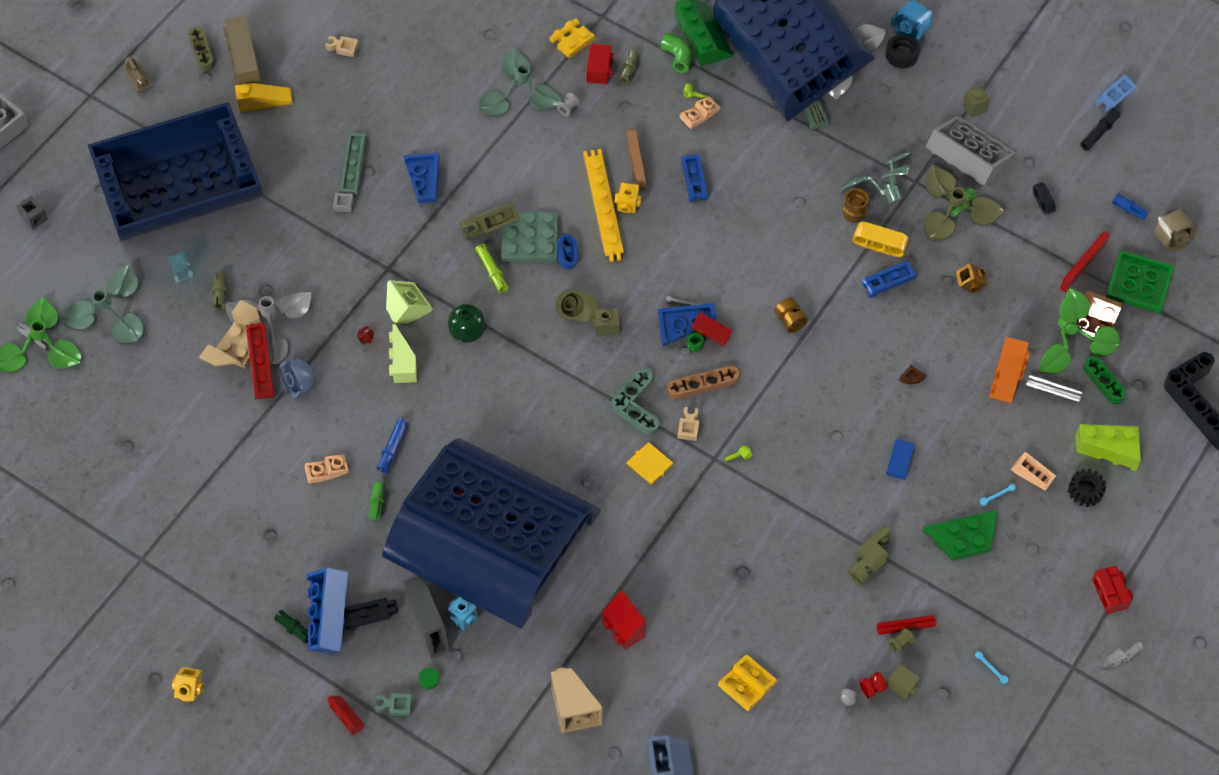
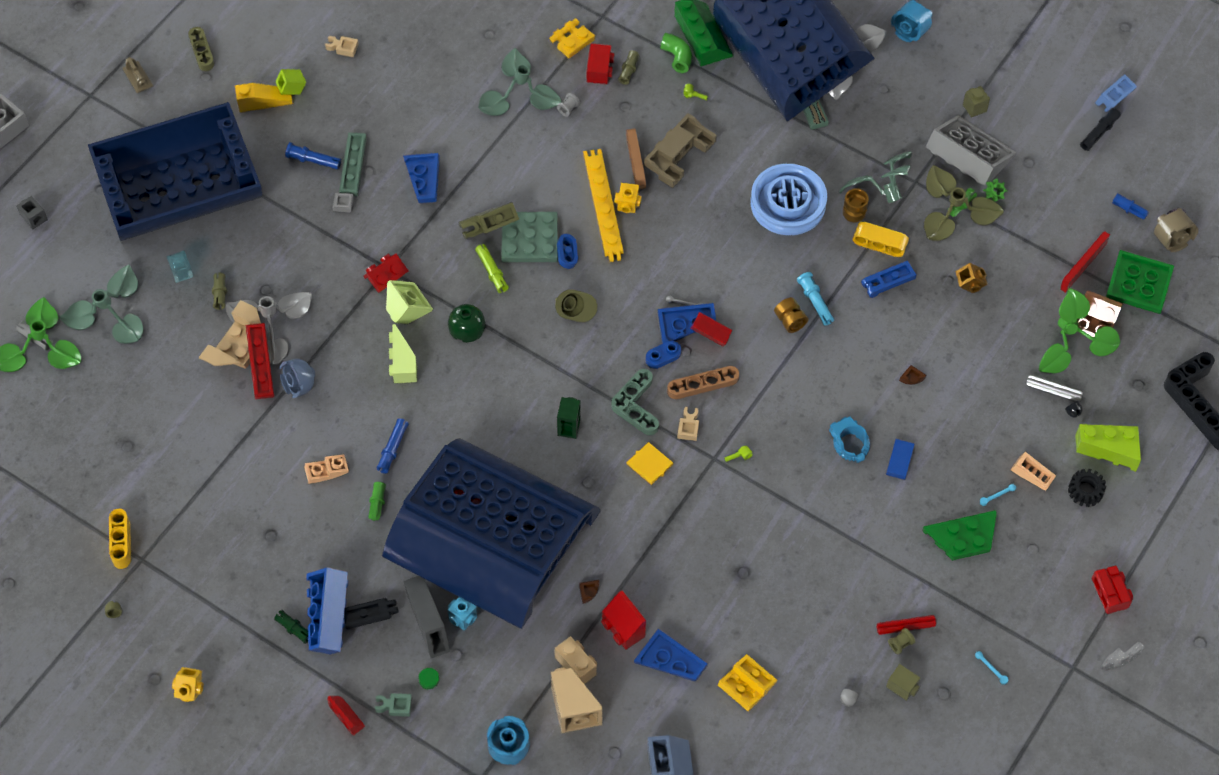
(113, 609): none -> olive hinge
(123, 546): none -> yellow beam
(241, 51): dark tan brick -> none
(290, 81): none -> lime brick
(305, 154): none -> blue pin
(365, 335): clear red plate -> none
(390, 269): none -> red bracket
(498, 735): none -> dark azure brick
(568, 417): none -> dark green brick
(571, 655): none -> tan brick
(588, 590): none -> reddish brown tile
(606, 322): olive brick -> none
(664, 355): none -> blue plate
(670, 657): none -> blue wing
(675, 146): none -> dark tan bracket
(694, 177): blue plate -> none
(695, 336): green bush -> none
(700, 113): light nougat slope -> none
(800, 188): none -> light blue wheel
(812, 291): none -> medium azure pin
(845, 427): none -> dark azure piece
(870, 558): olive plate -> none
(874, 684): red wheel -> none
(906, 41): black tyre -> none
(995, 185): none -> bright green gear
(1009, 369): orange wedge -> none
(1044, 198): black beam -> none
(1074, 409): none -> black hinge
(1102, 371): green beam -> none

